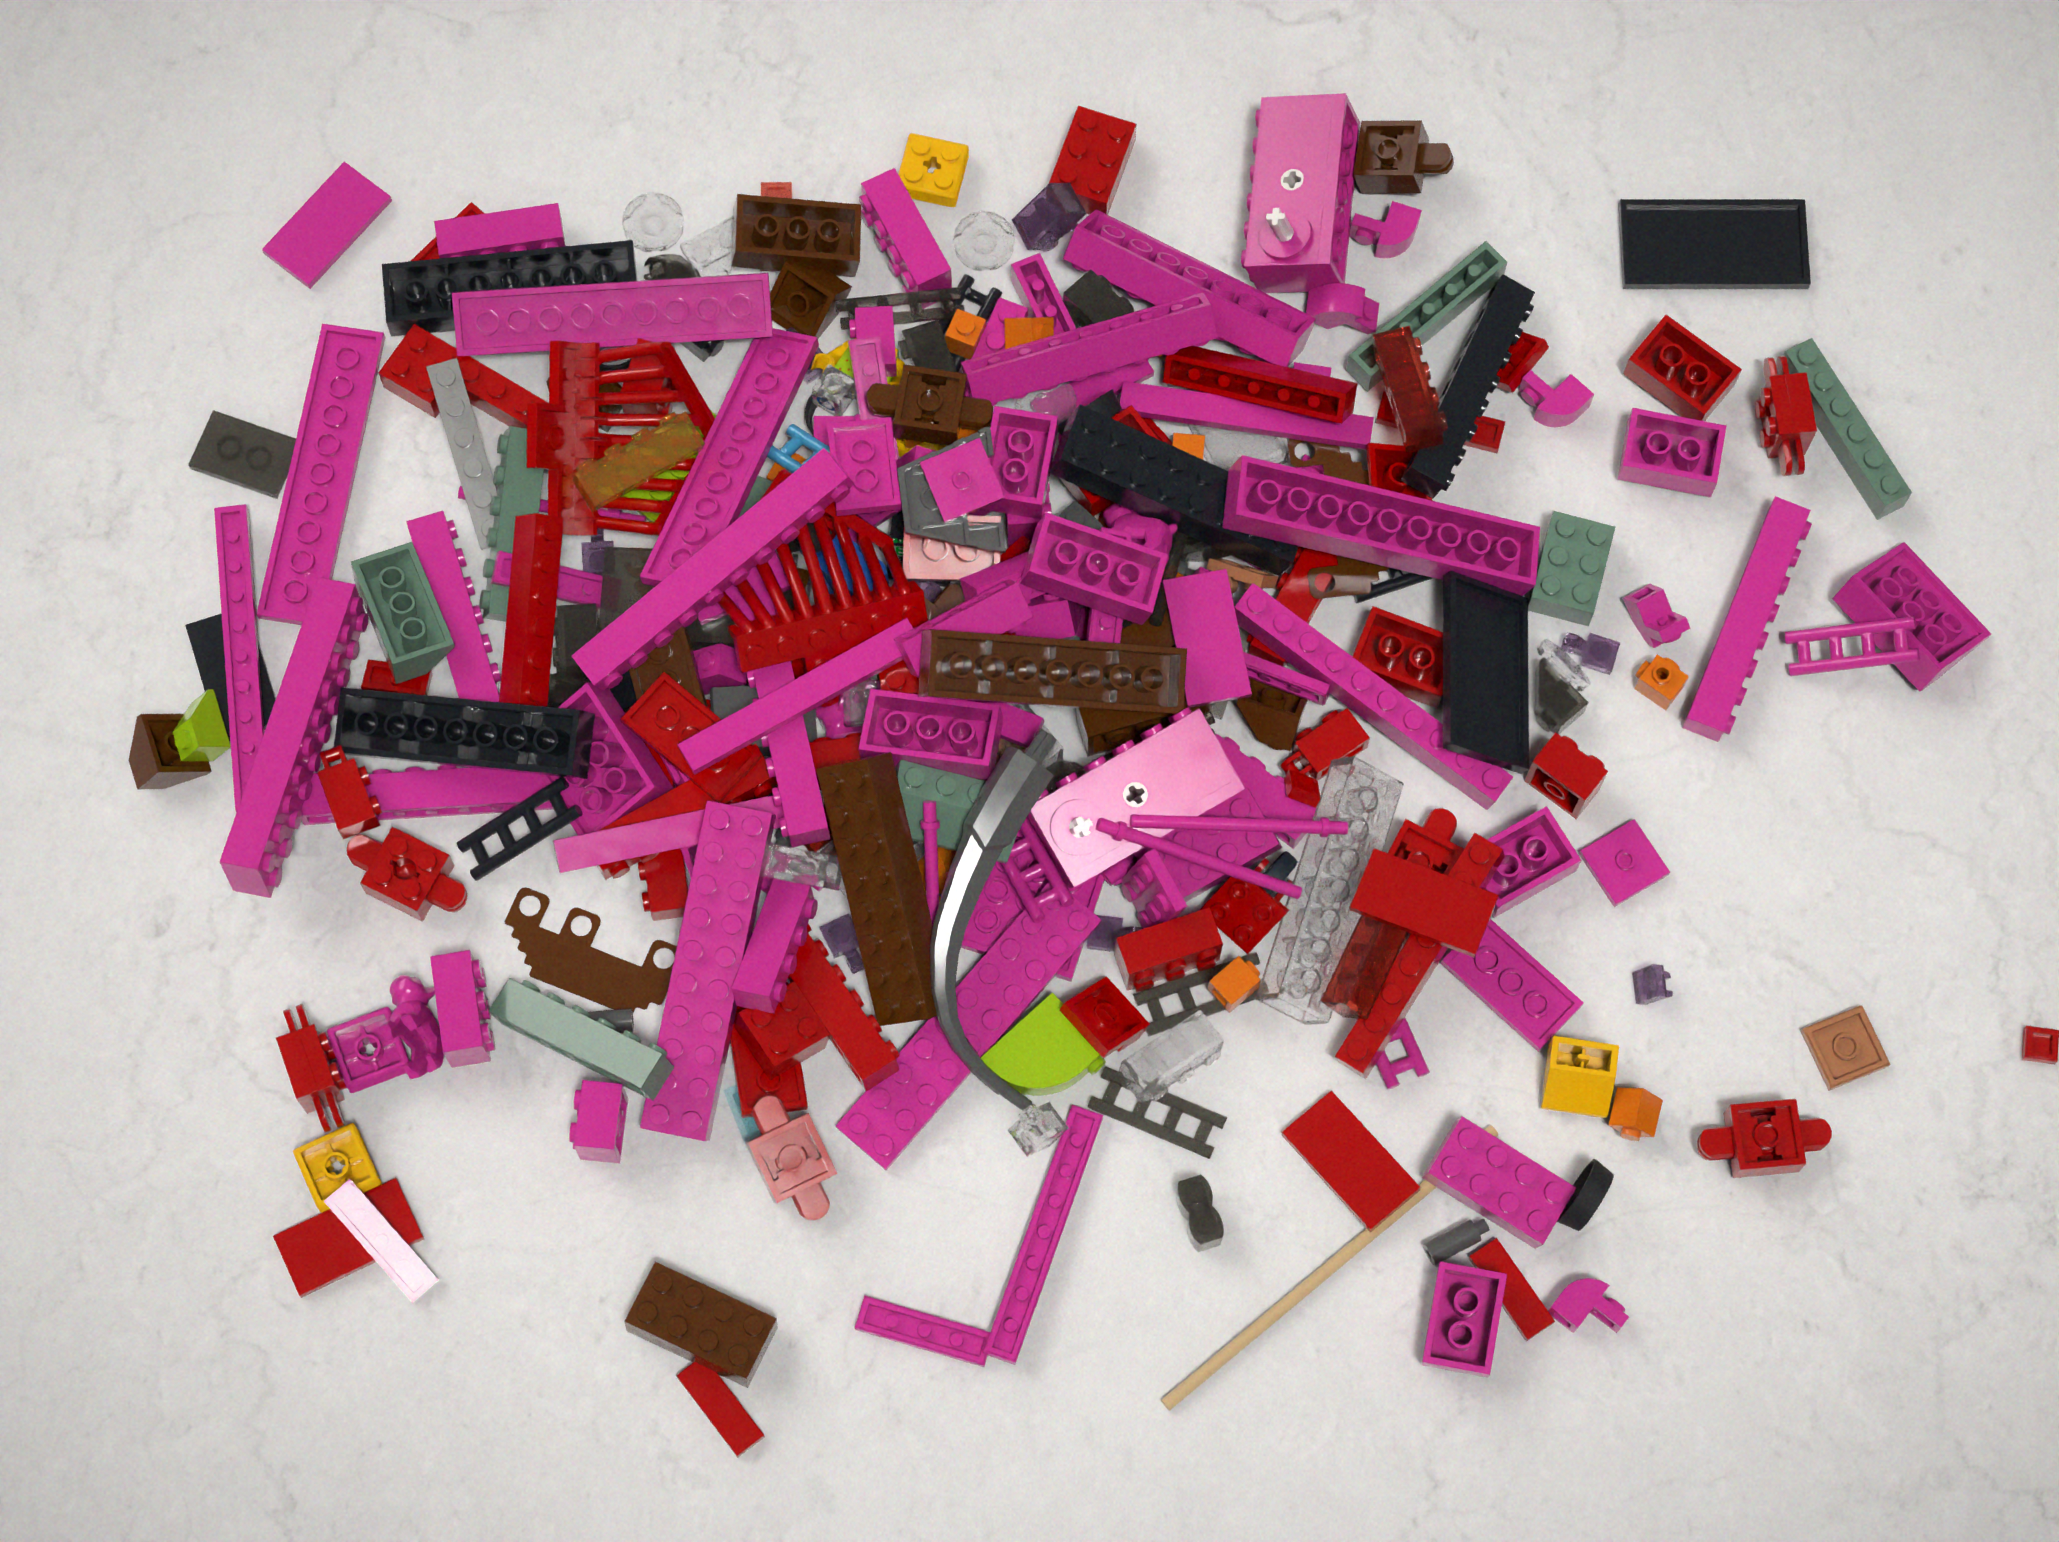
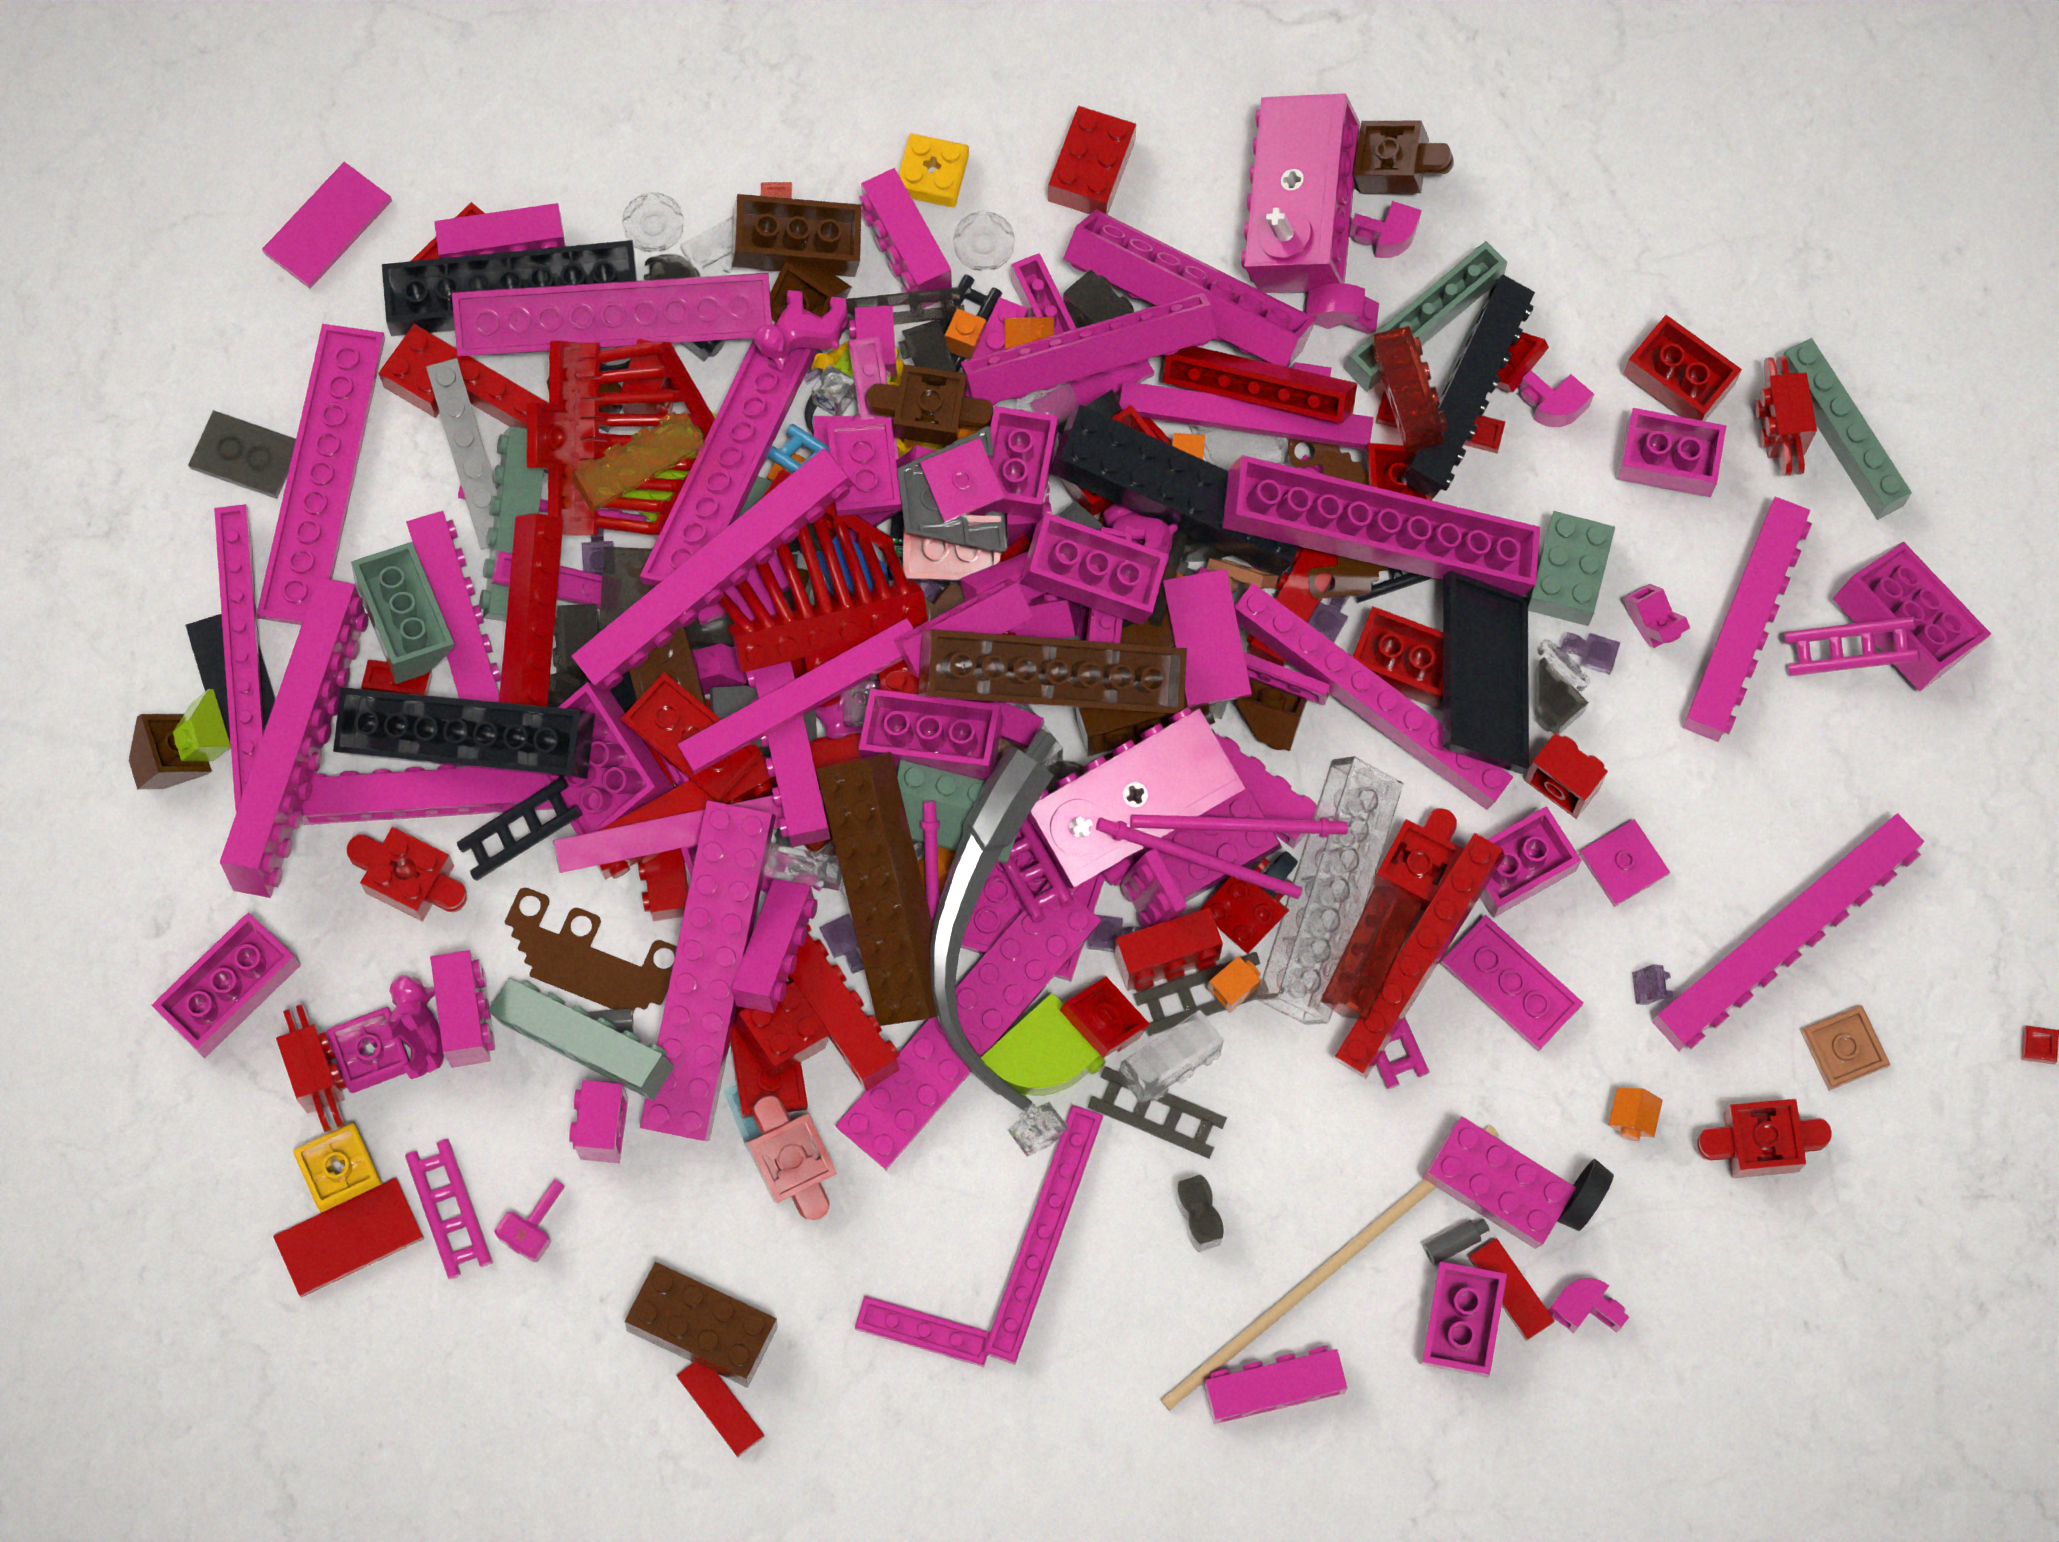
(226, 985): none -> dark pink brick
(347, 793): red brick -> none
(381, 1240): tile -> none
(466, 1219): none -> dark pink bar
(523, 1235): none -> dark pink piece
(801, 329): none -> dark pink animal
(1049, 217): clear purple brick -> none
(1276, 1385): none -> dark pink brick
(1302, 788): red tile -> none
(1329, 619): none -> clear purple plate
(1335, 739): red brick -> none
(1350, 1161): red tile -> none
(1424, 902): red tile -> none
(1579, 1076): yellow slope -> none
(1660, 681): orange brick -> none
(1714, 244): black tile -> none
(1788, 933): none -> dark pink brick

